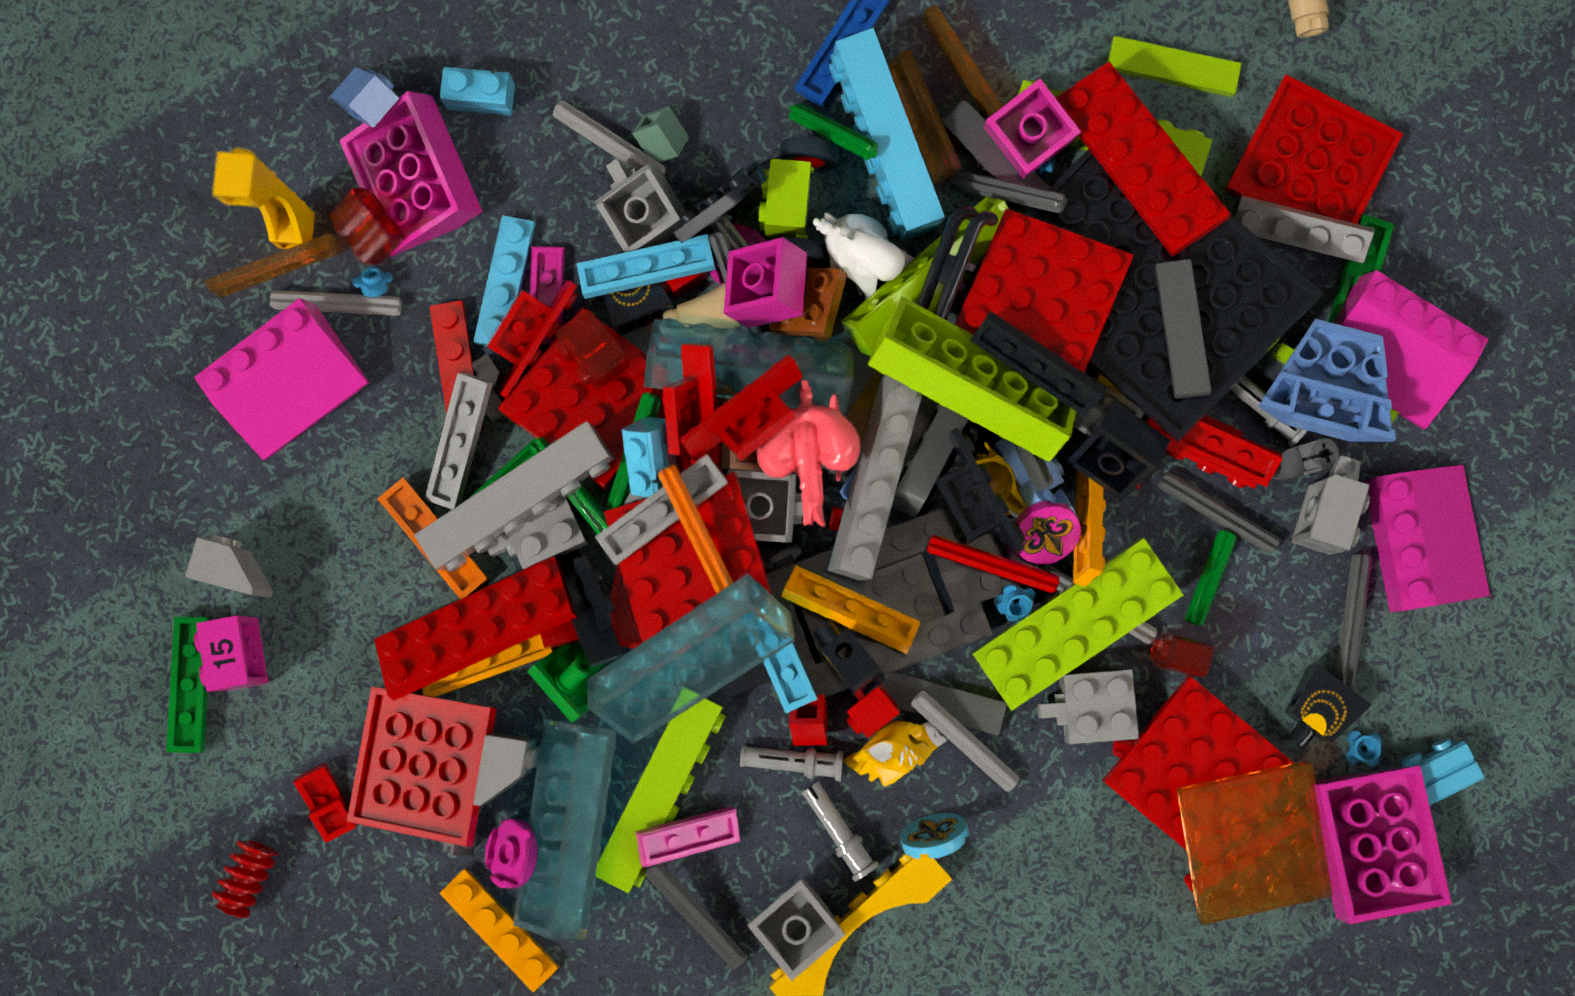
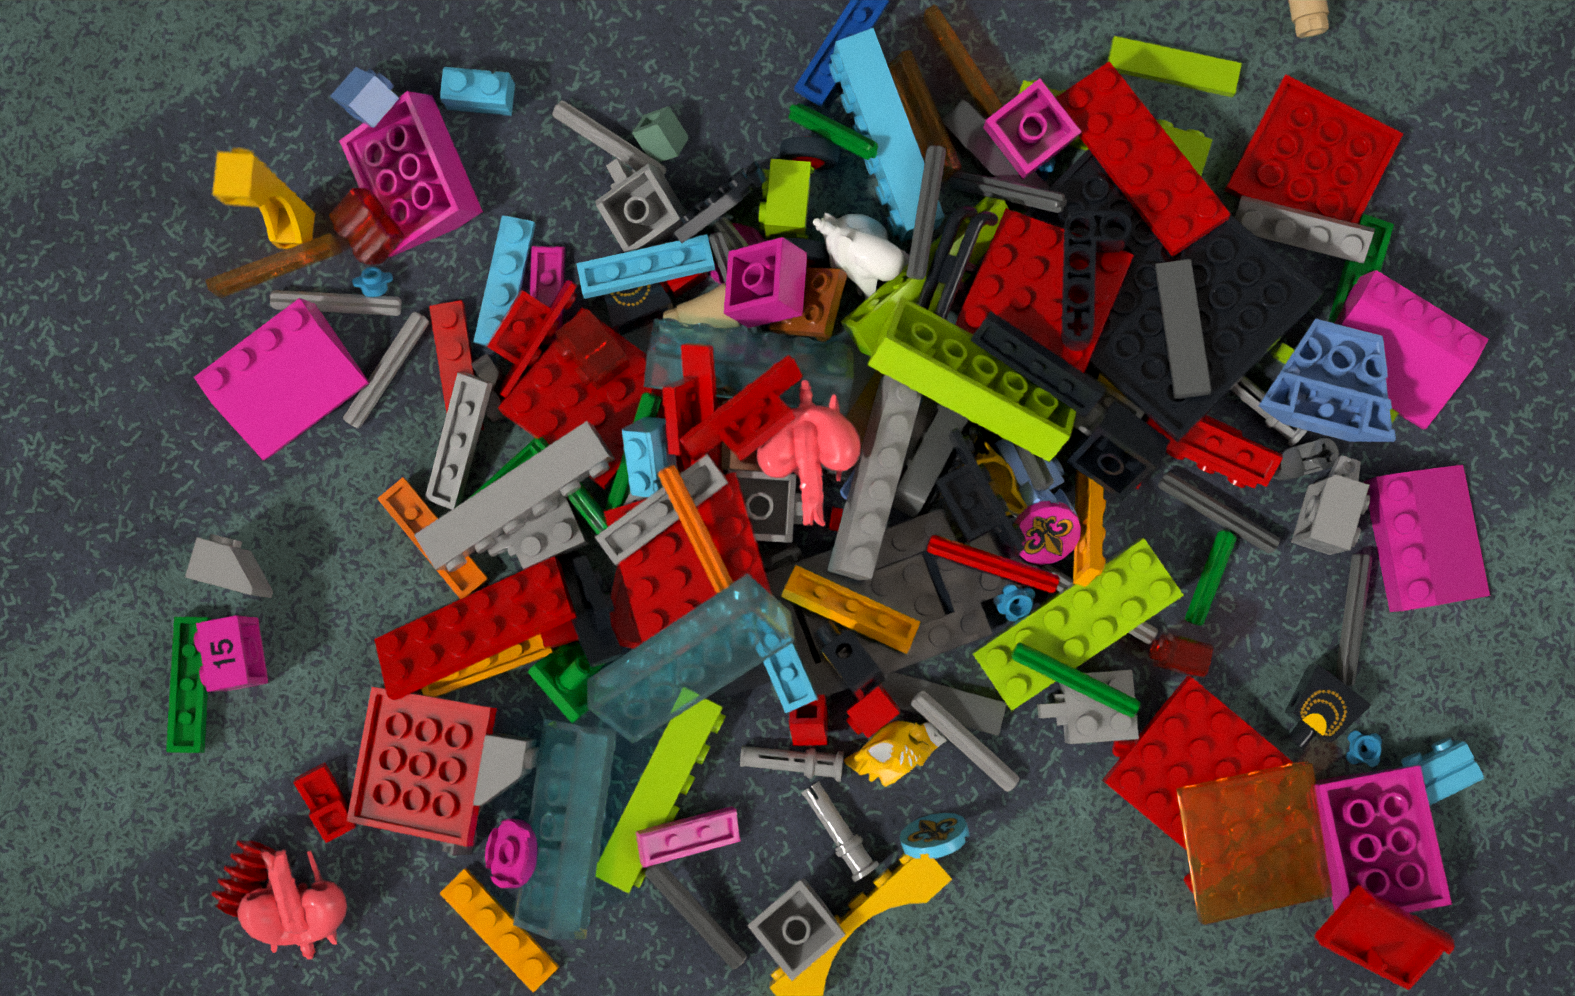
(292, 917): none -> coral hair
(386, 369): none -> light grey axle
(926, 212): none -> dark grey axle
(1075, 679): none -> green axle
(1083, 280): none -> black beam
(1383, 938): none -> red container

